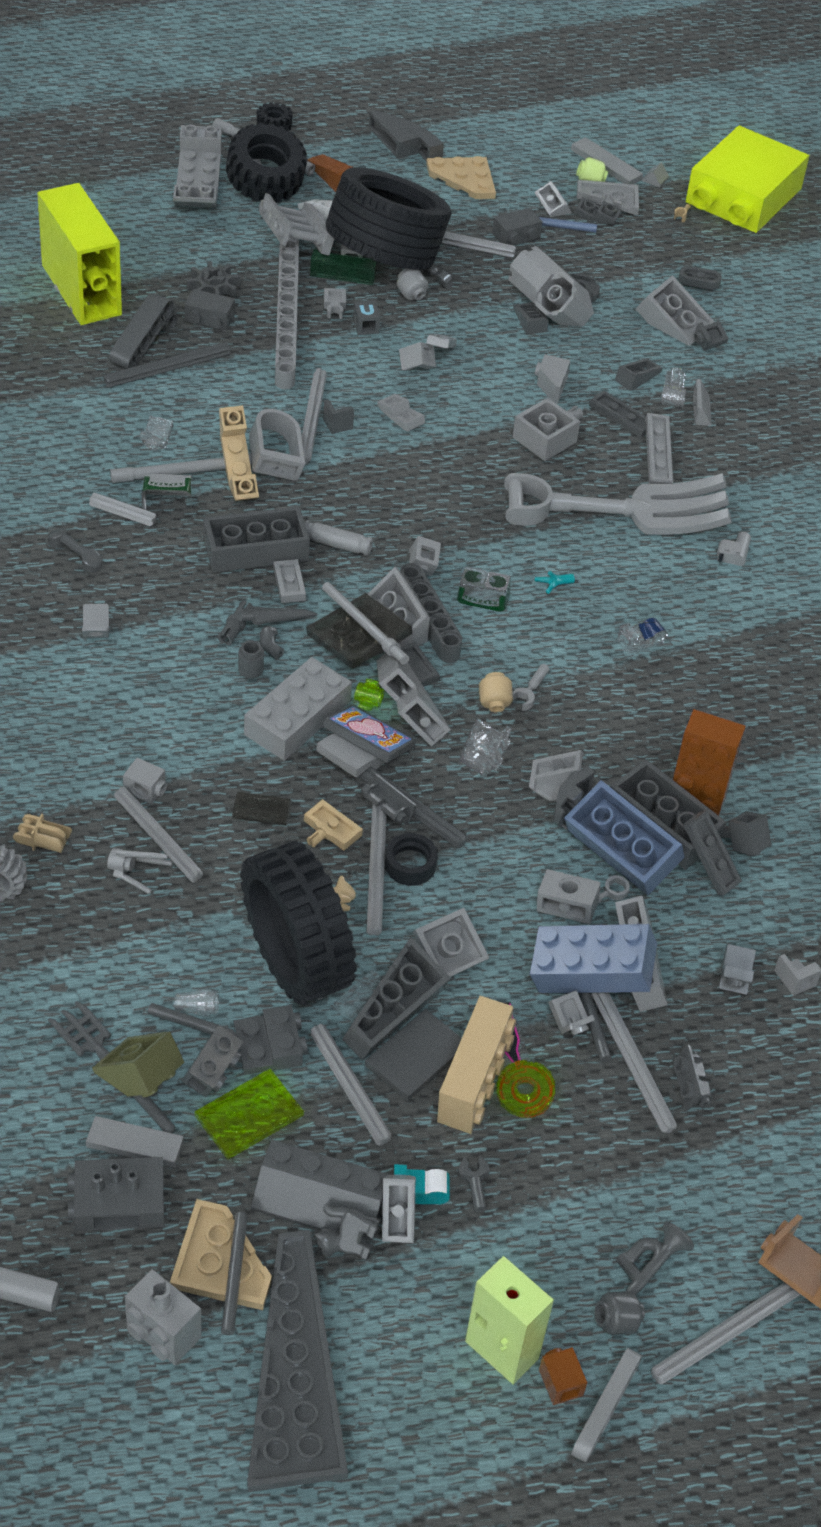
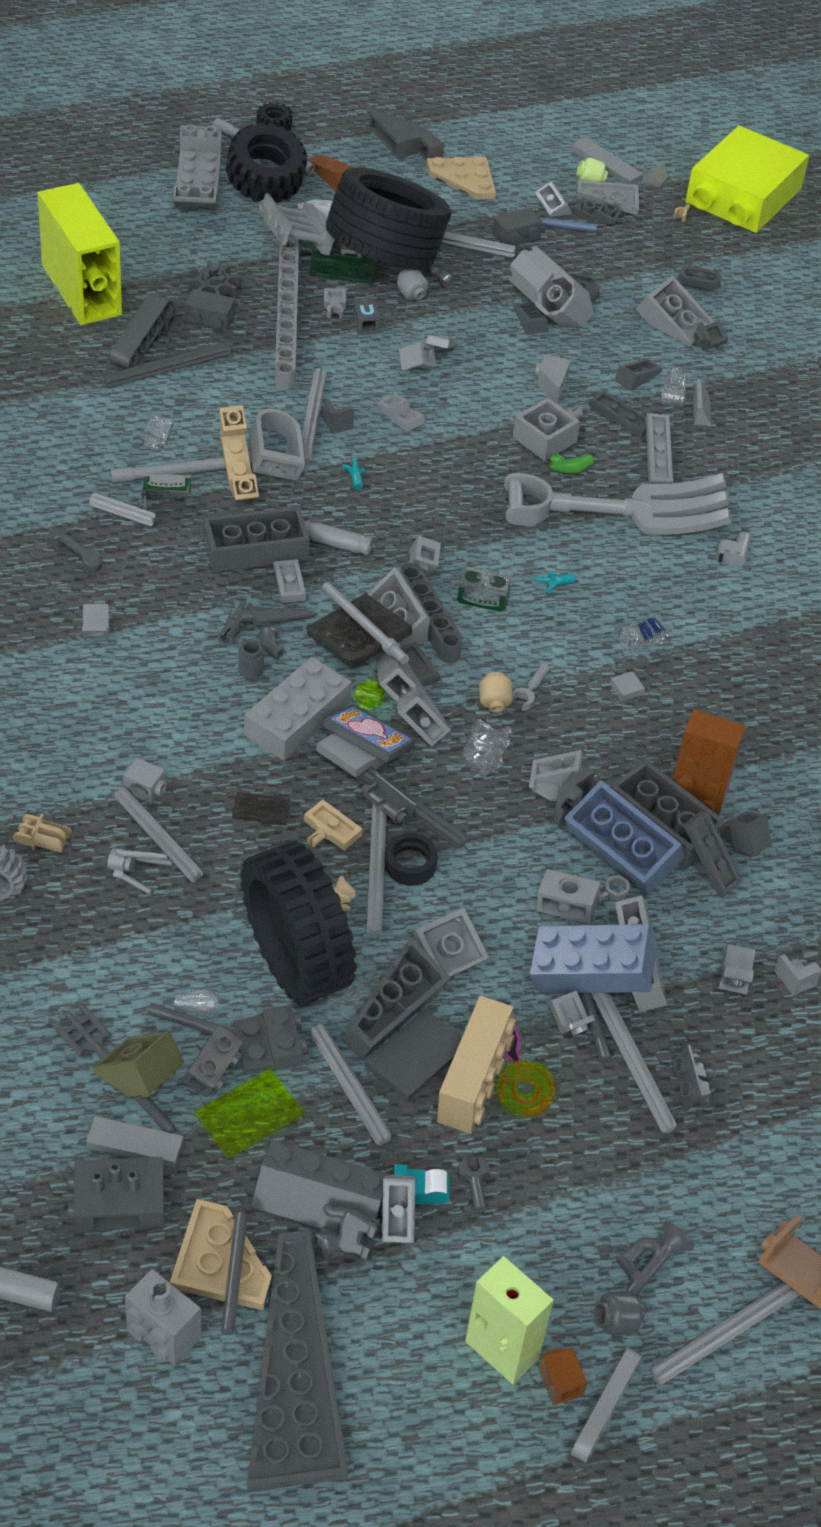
(355, 473): none -> teal bar
(572, 465): none -> bright green arm
(627, 686): none -> light grey tile

